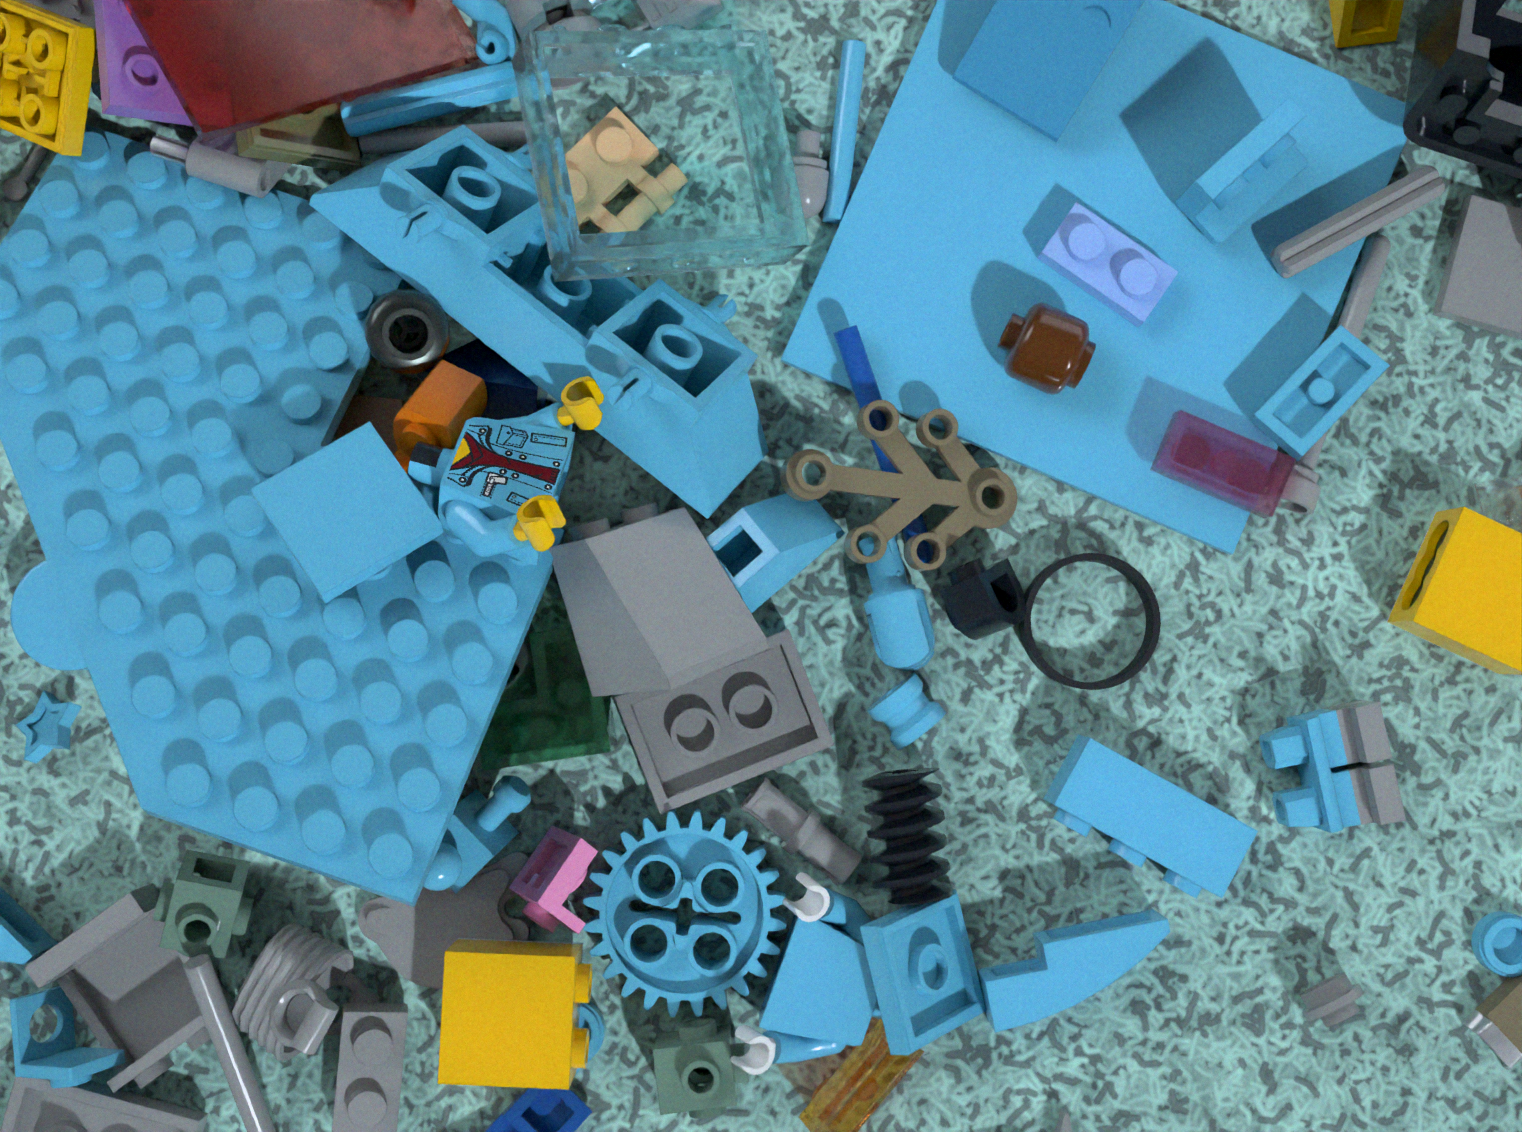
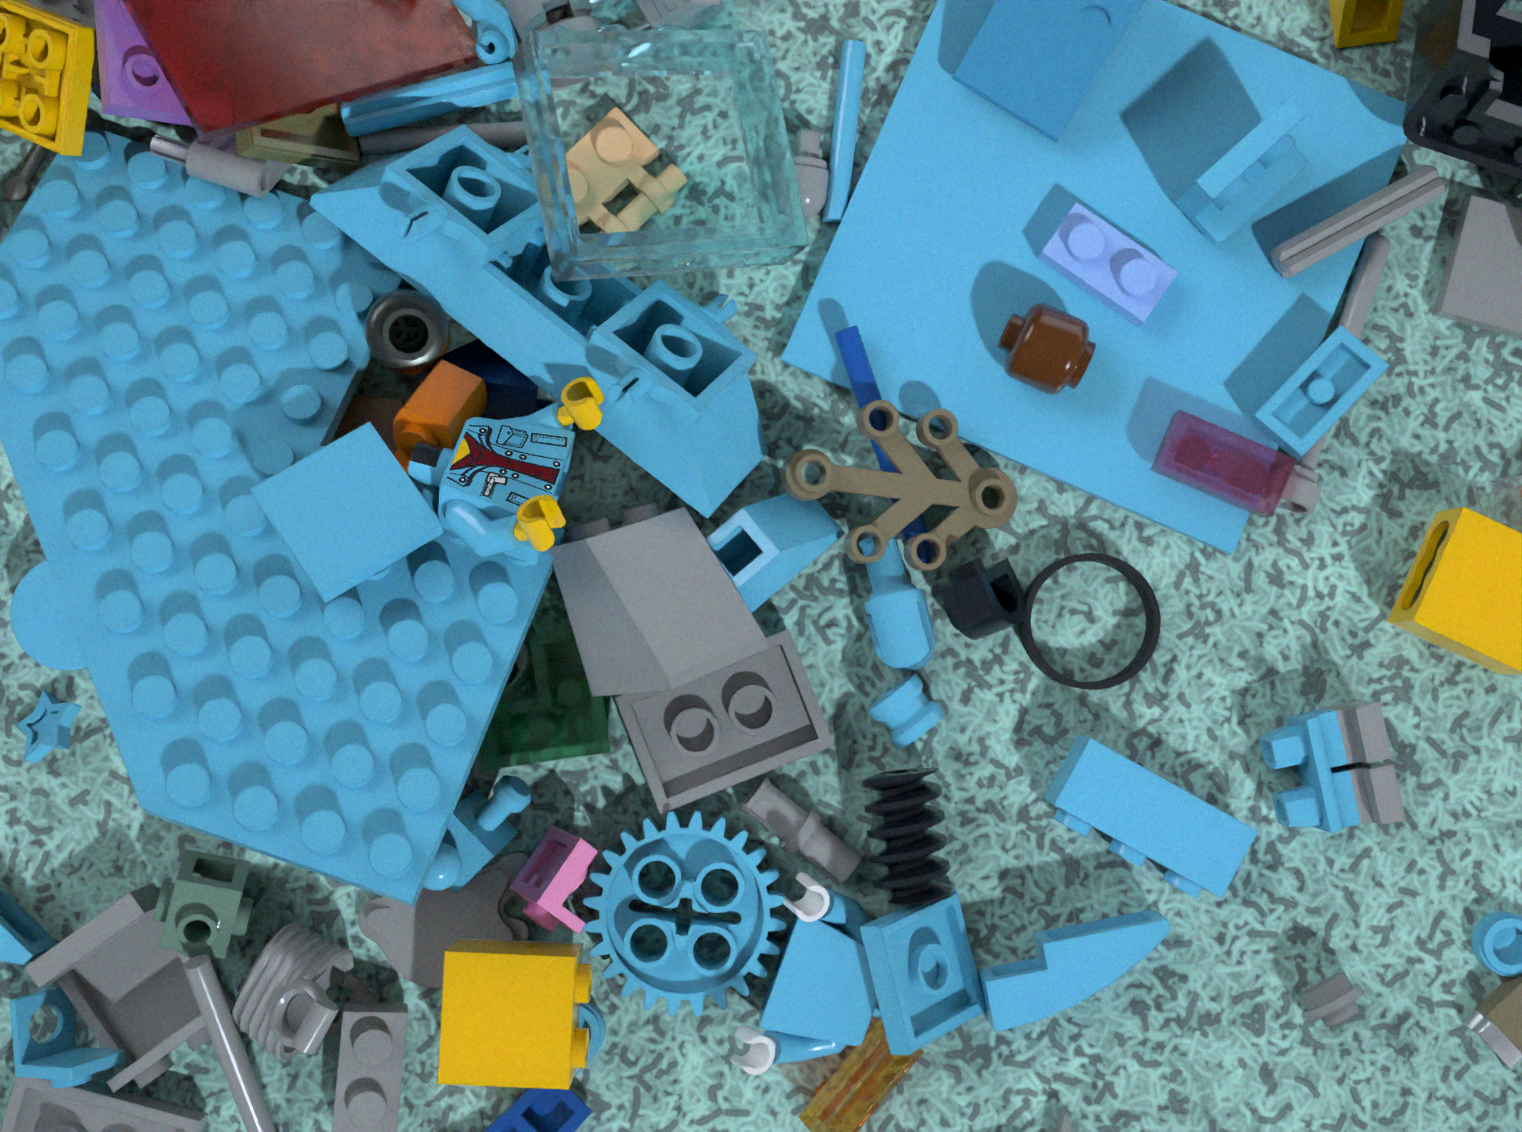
(690, 1089): sand green brick -> none

